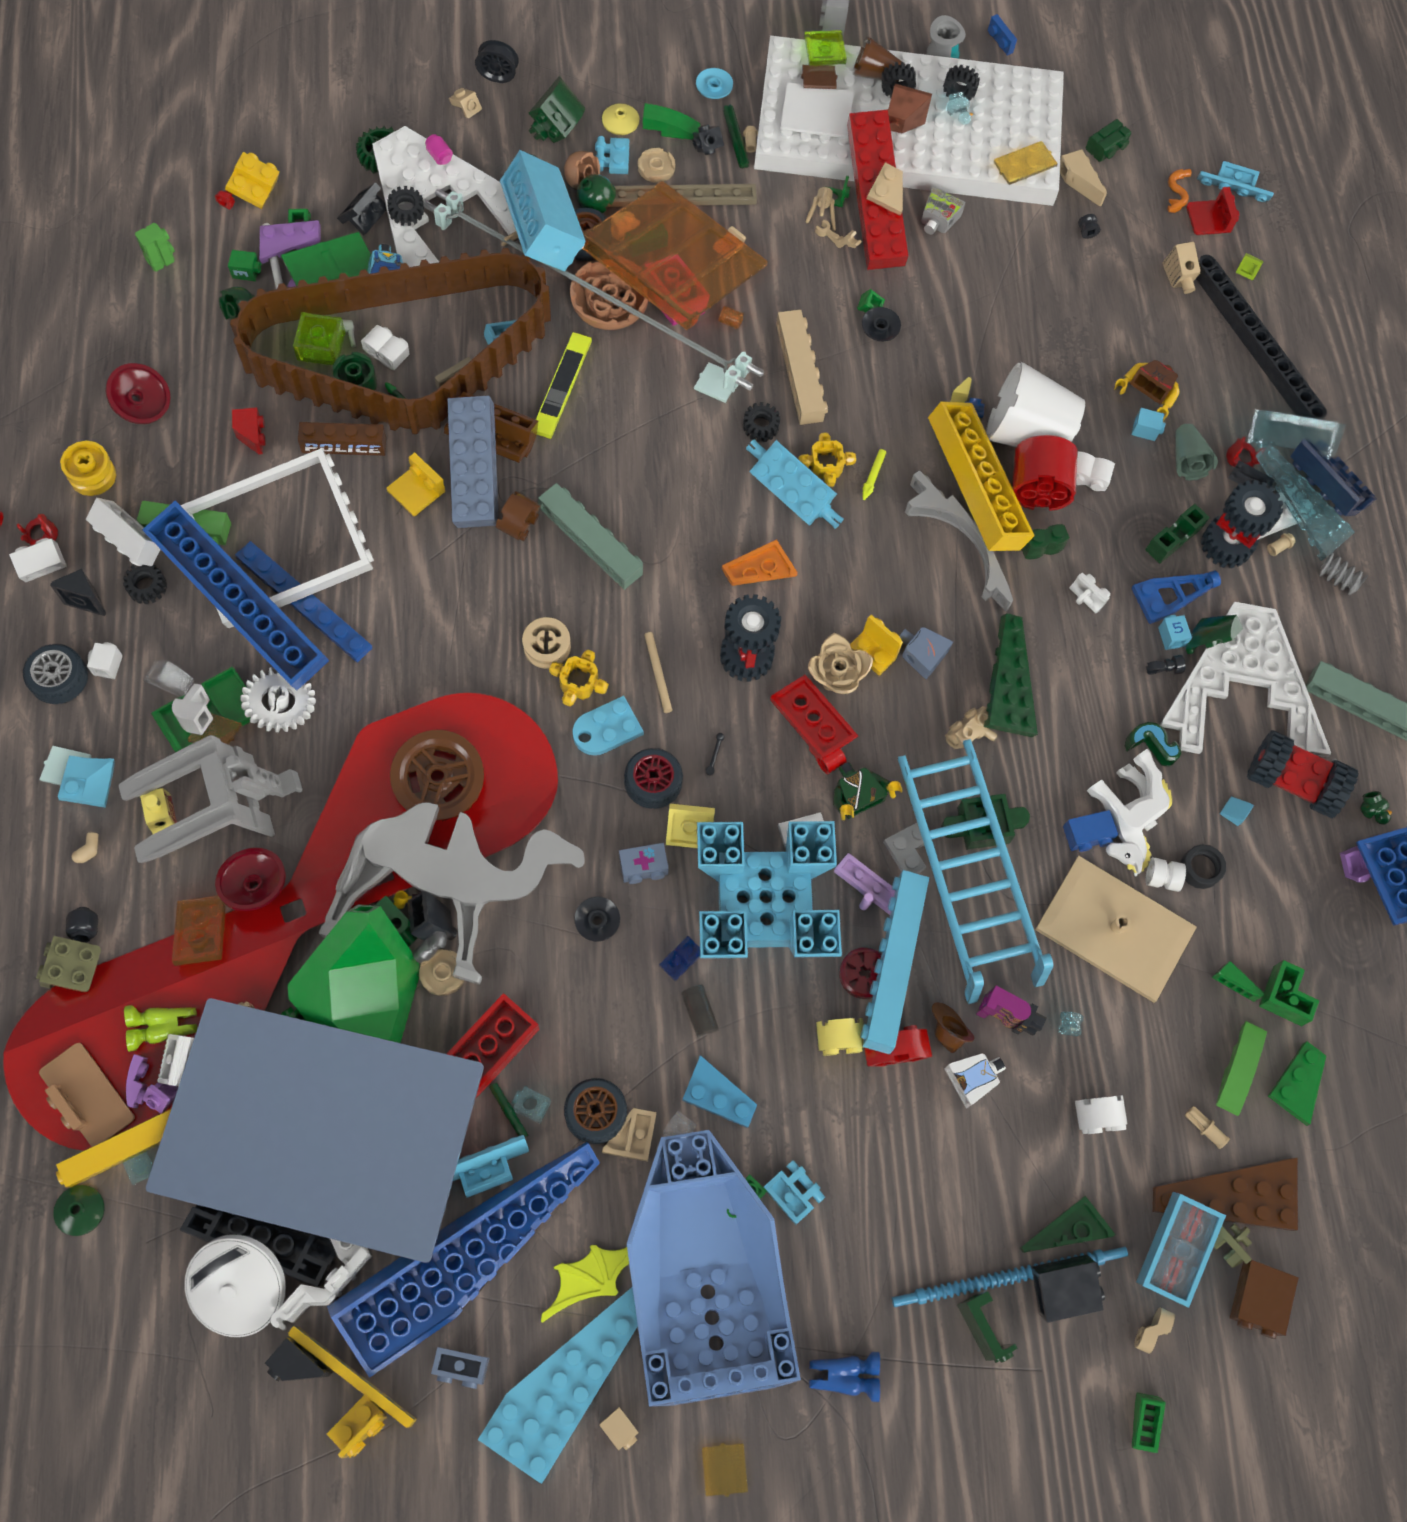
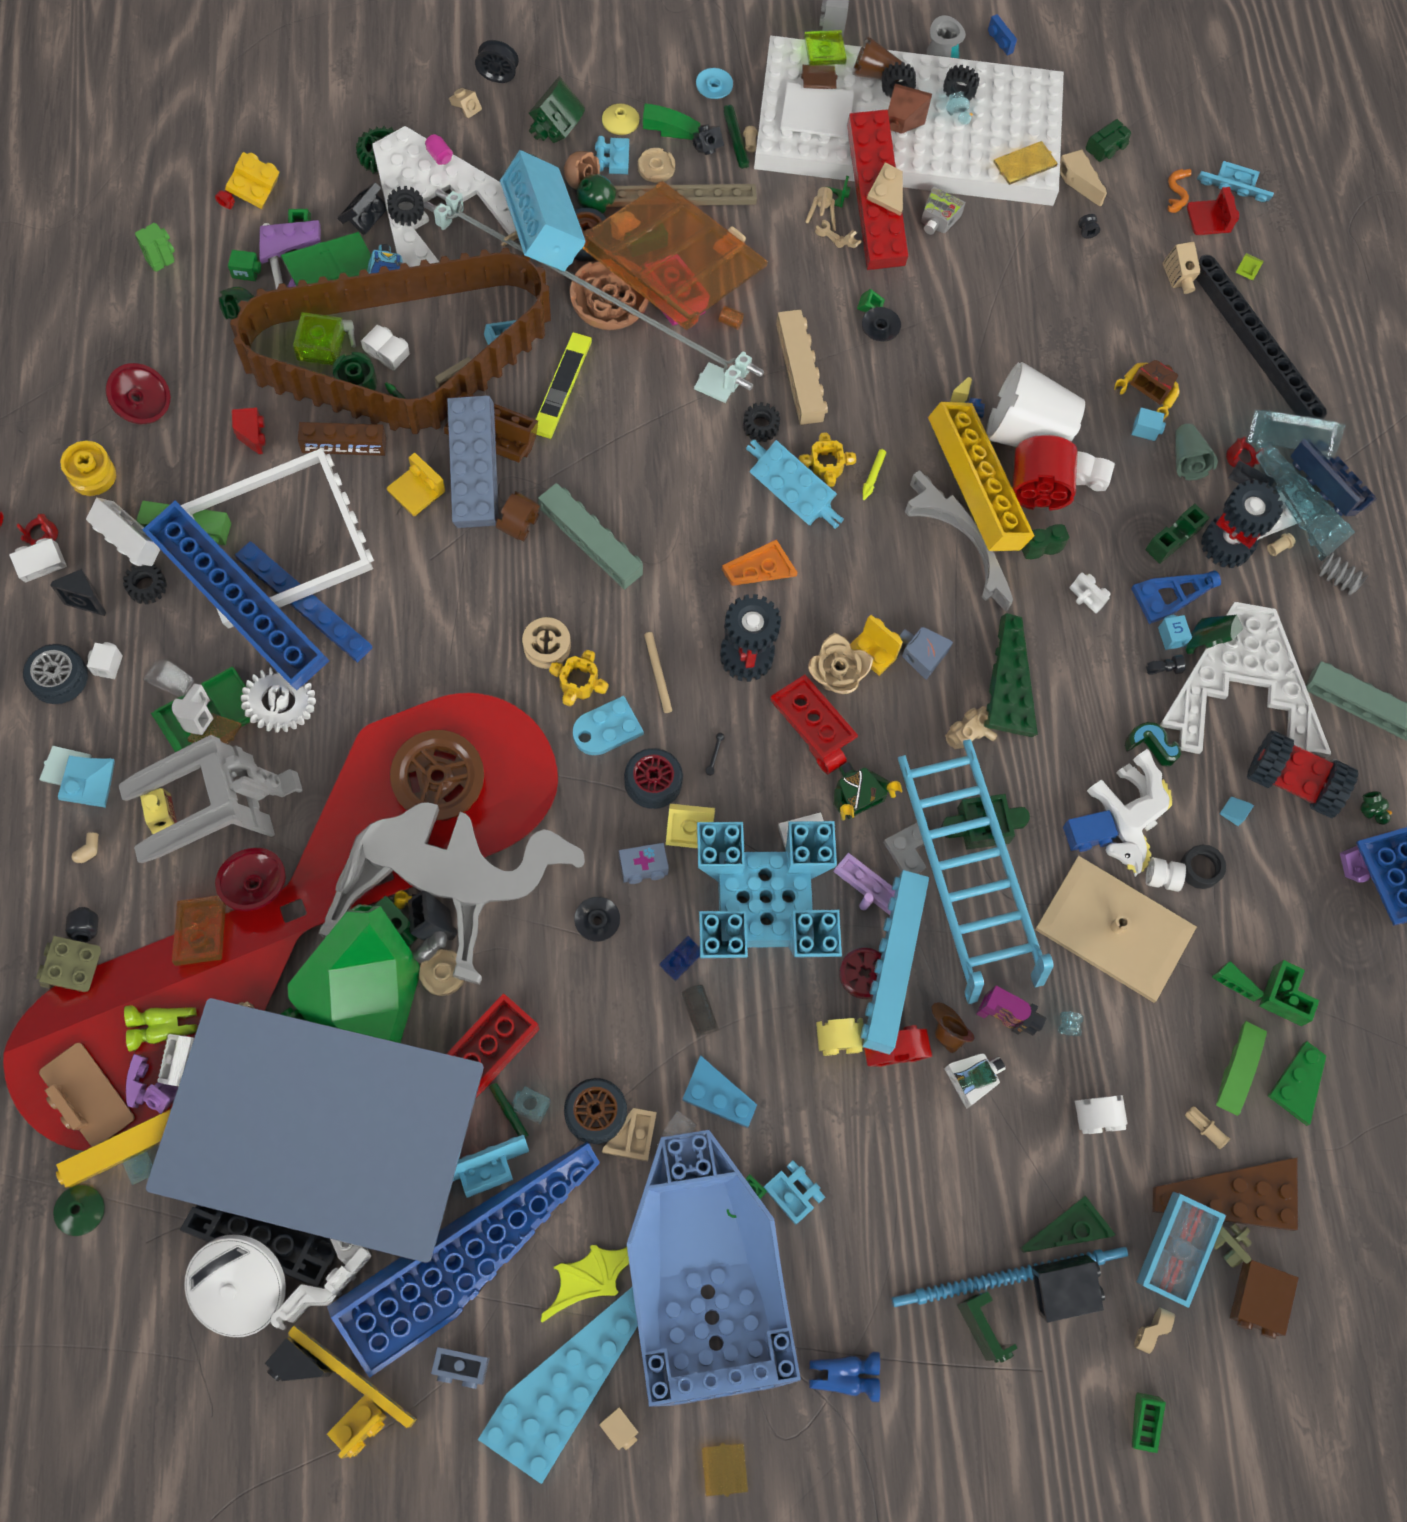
(979, 1077): none -> clear green piece

